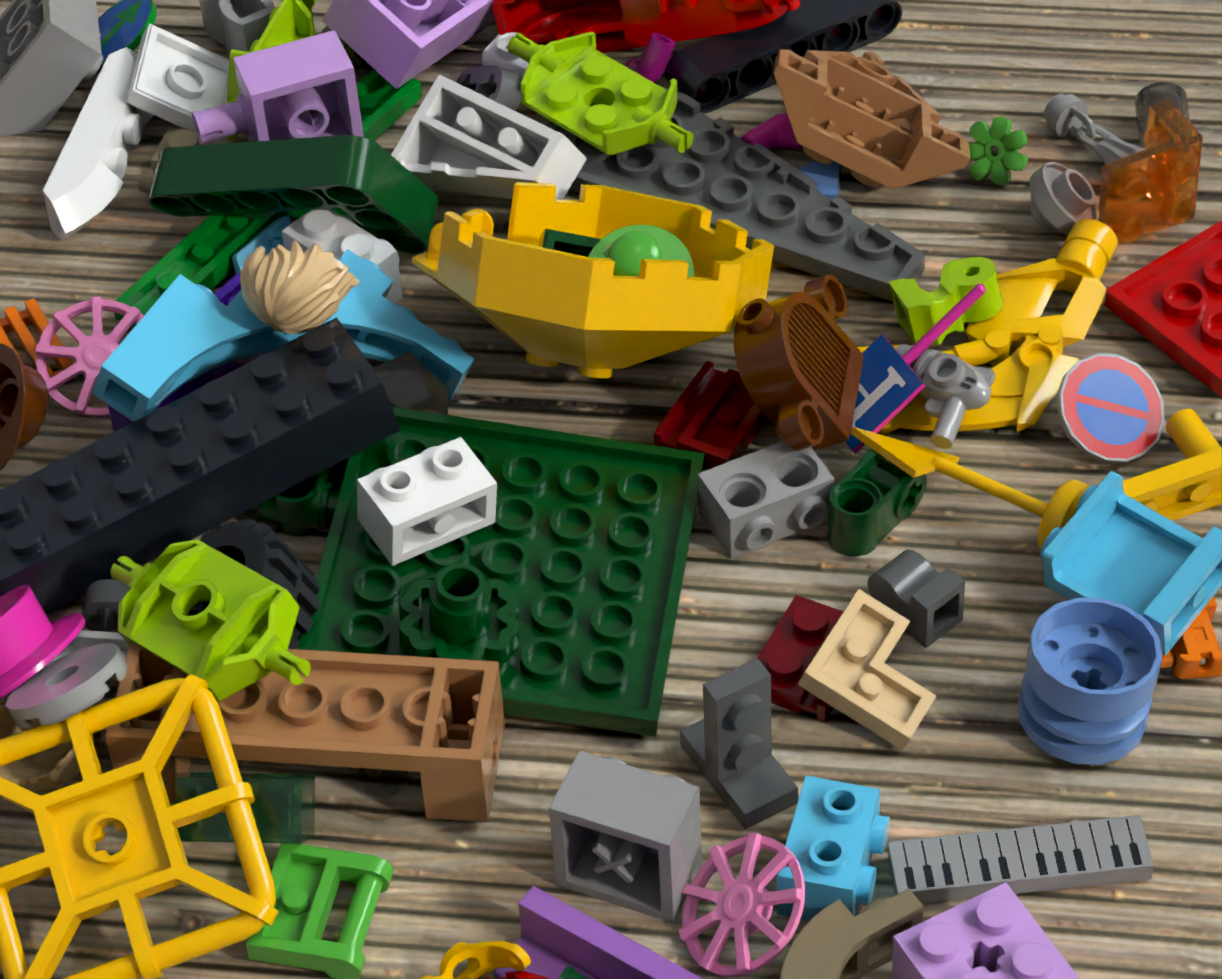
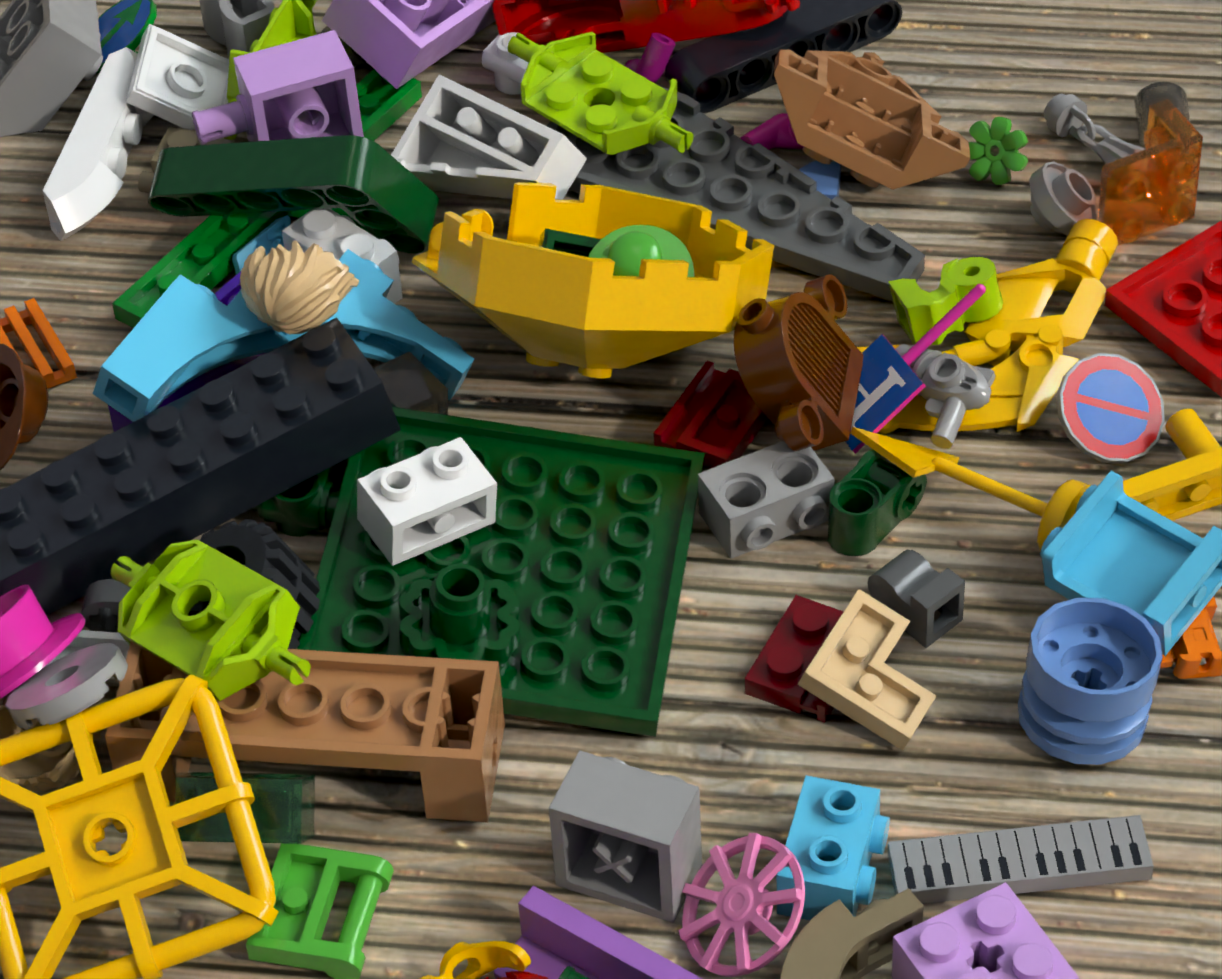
(89, 354): bright pink wheel -> none
(494, 84): dark grey beam -> none
(736, 745): dark grey bracket -> none

